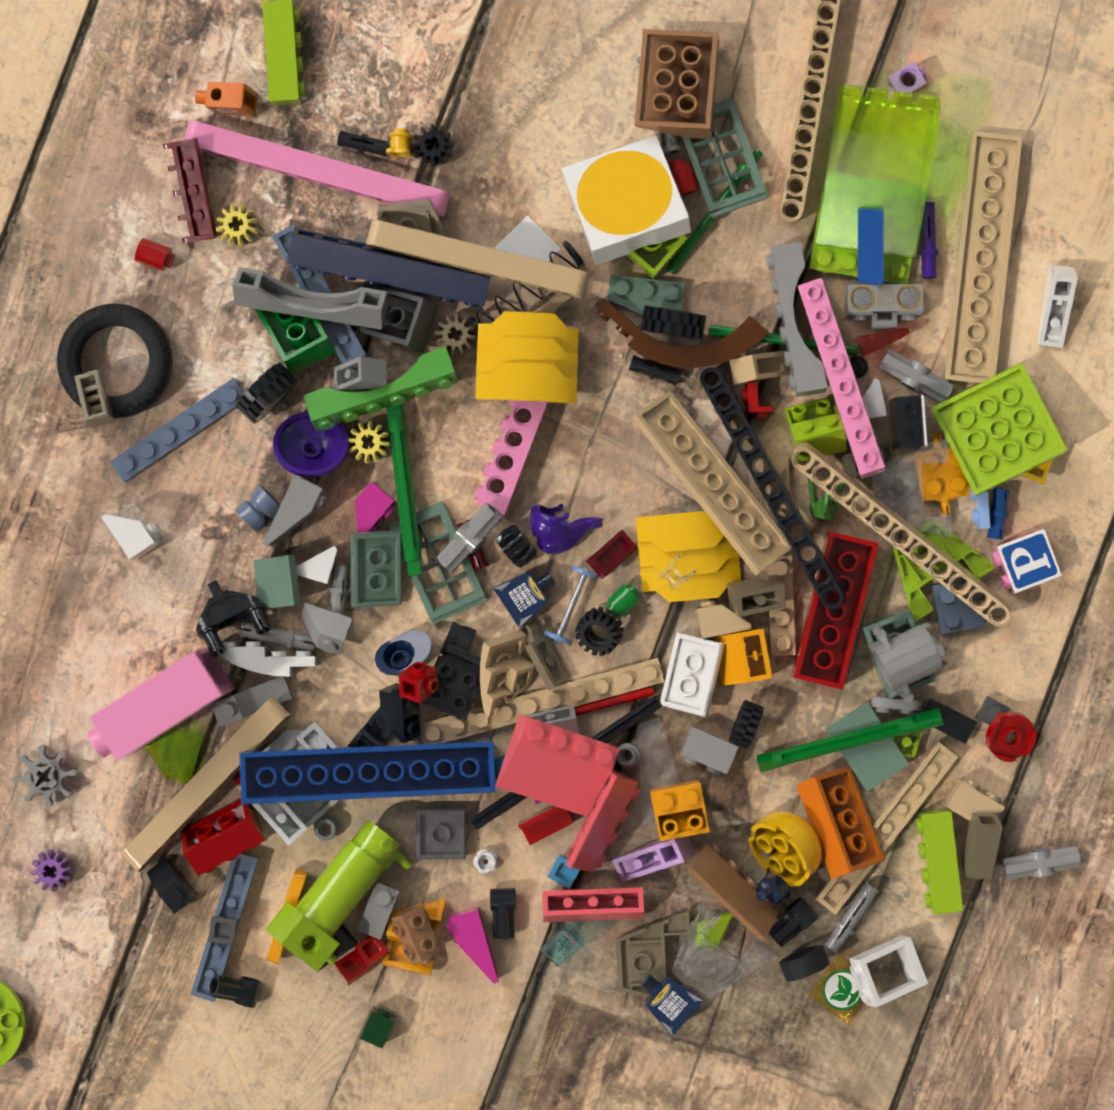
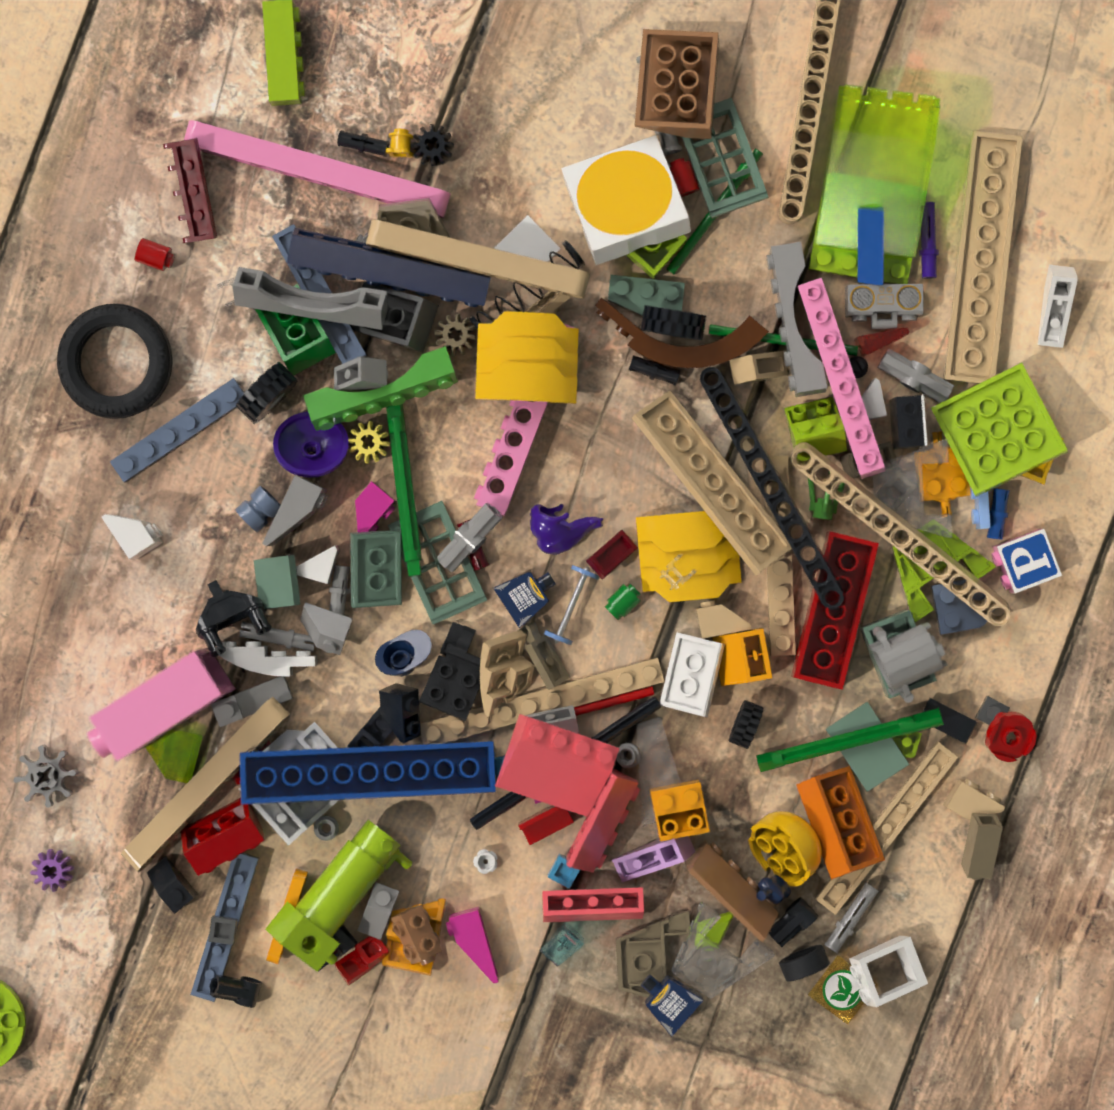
(99, 418): dark tan slope -> none
(228, 99): orange torso -> none
(229, 221): light yellow gear -> none
(378, 1026): dark green brick -> none
(418, 682): red brick -> none
(441, 833): flat silver plate -> none
(503, 906): black piece -> none
(516, 546): black gear -> none
(592, 641): black tyre -> none
(708, 750): light grey brick -> none
(750, 397): red bracket -> none
(755, 596): dark tan slope -> none
(885, 705): light grey plate -> none
(918, 75): lavender brick -> none
(940, 861): lime brick -> none
(1041, 862): light grey piece -> none

